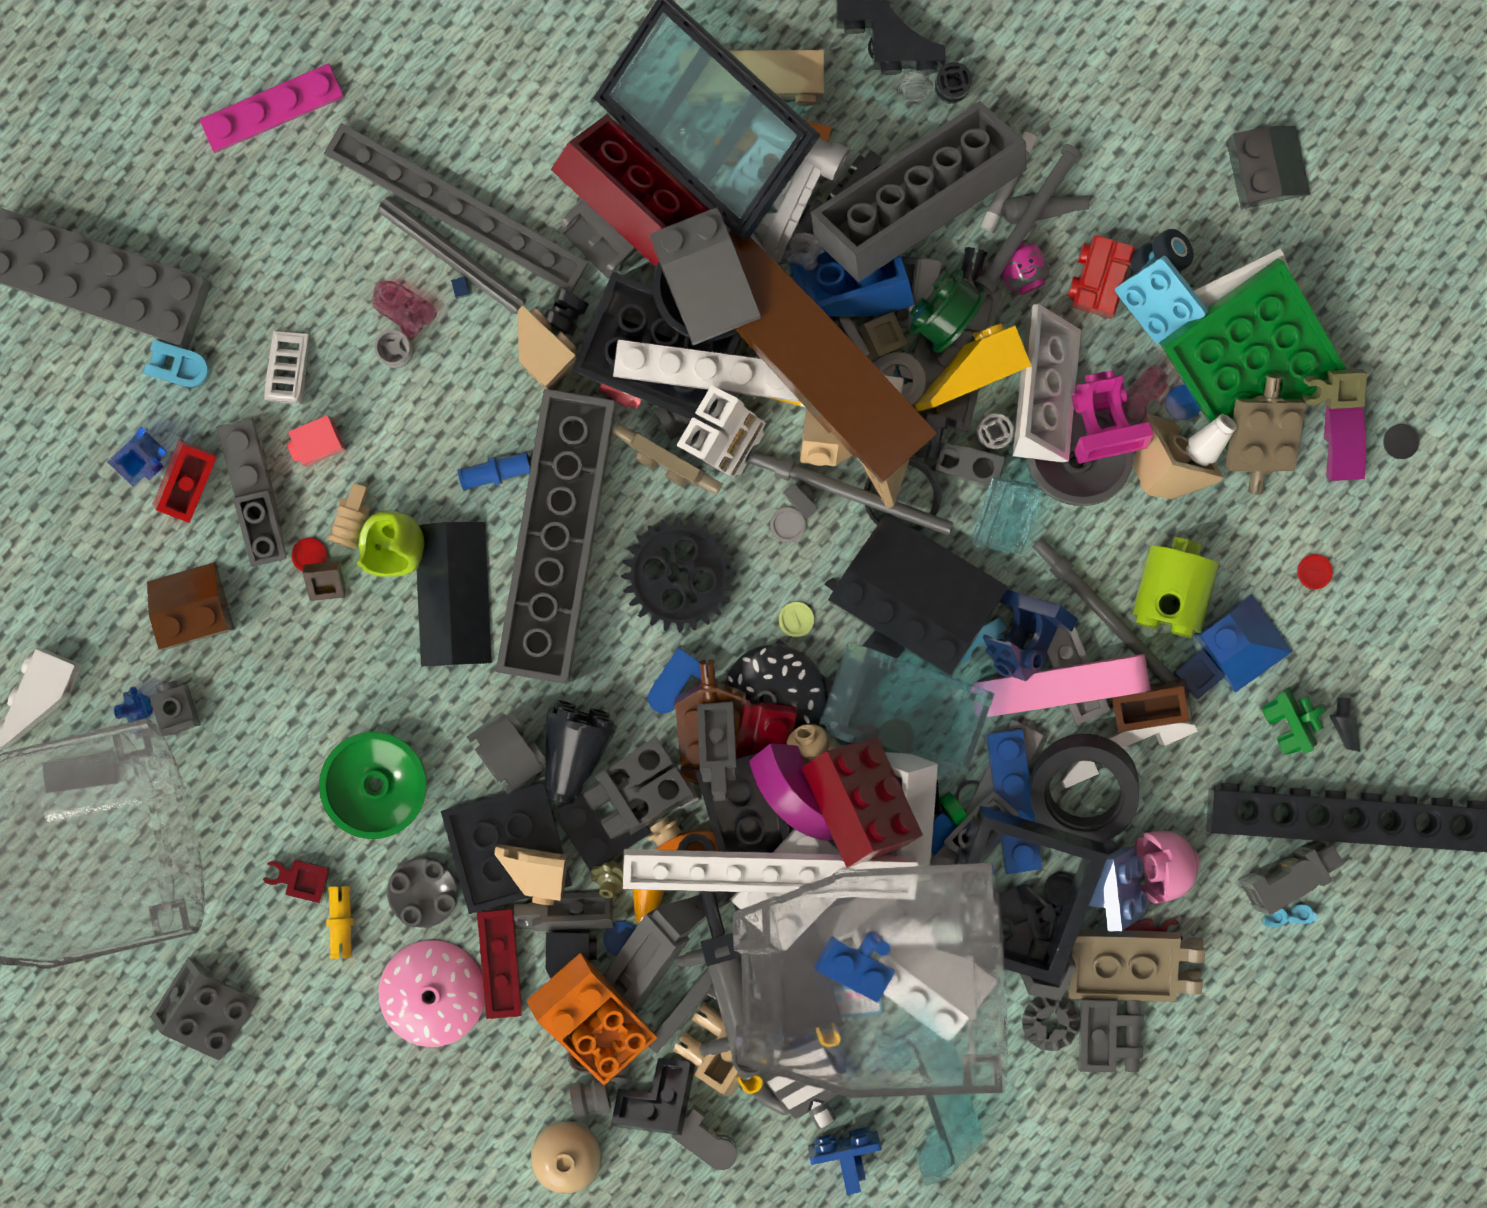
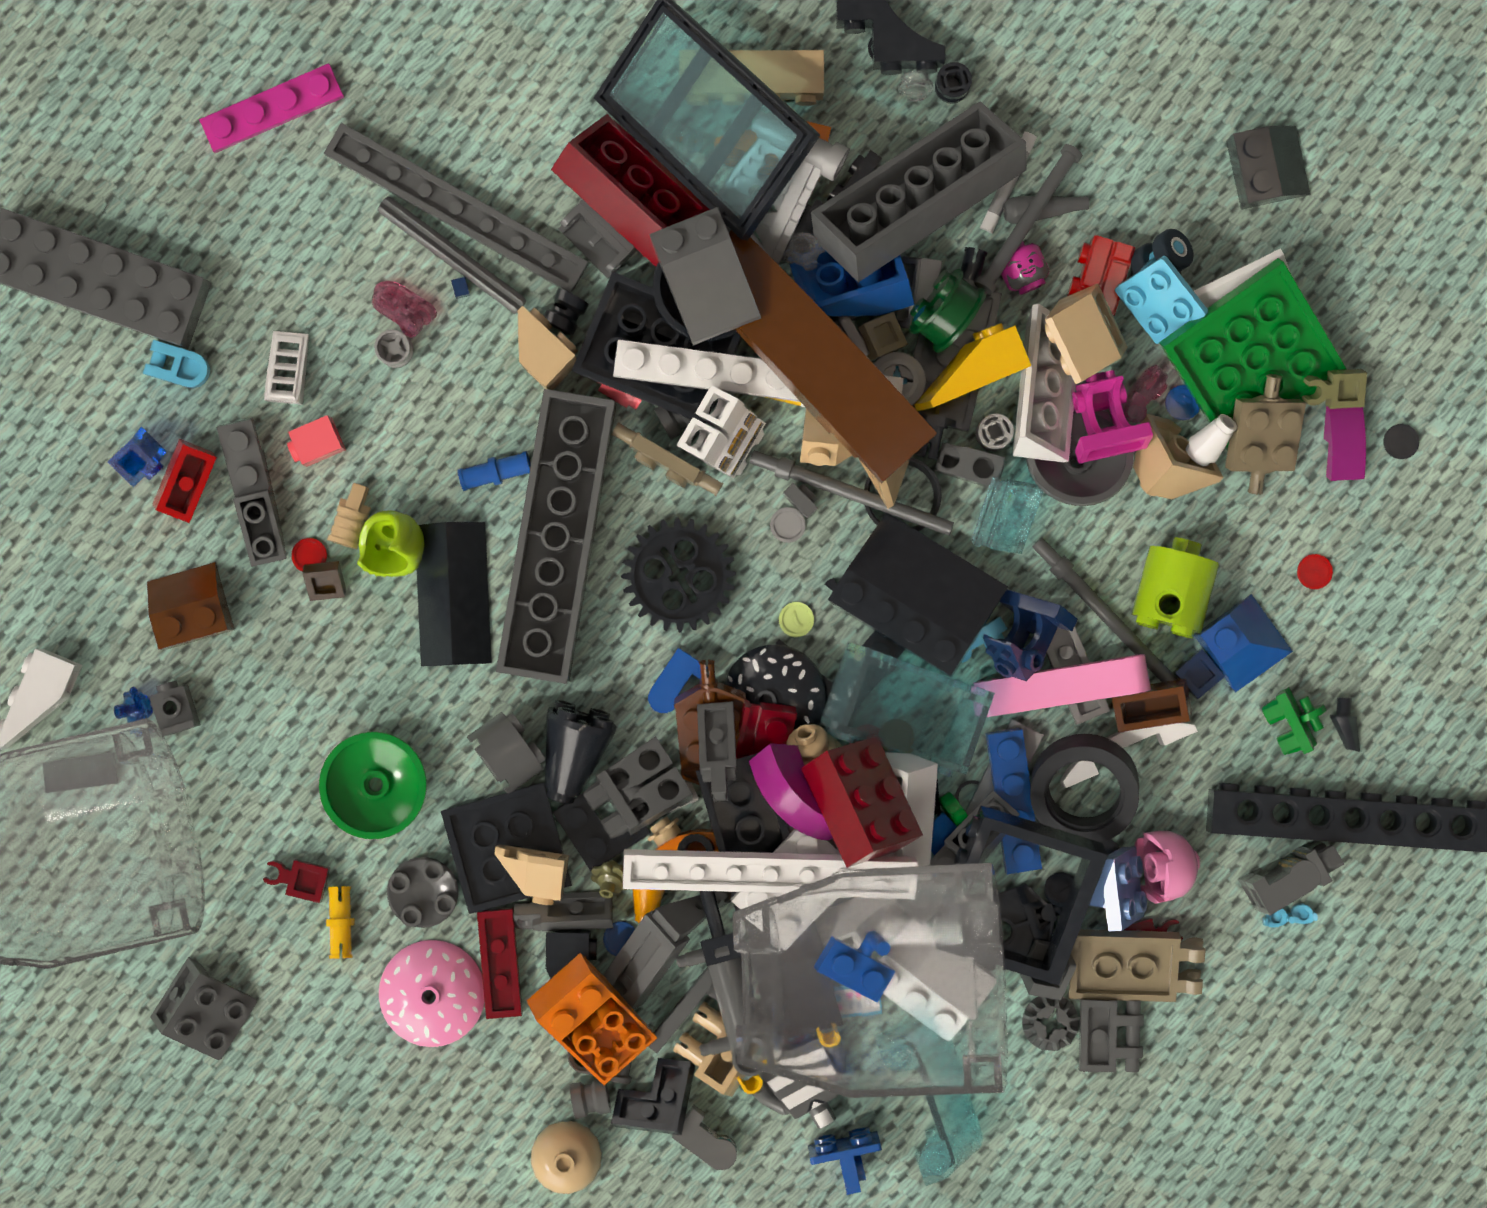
(1085, 333): none -> tan slope

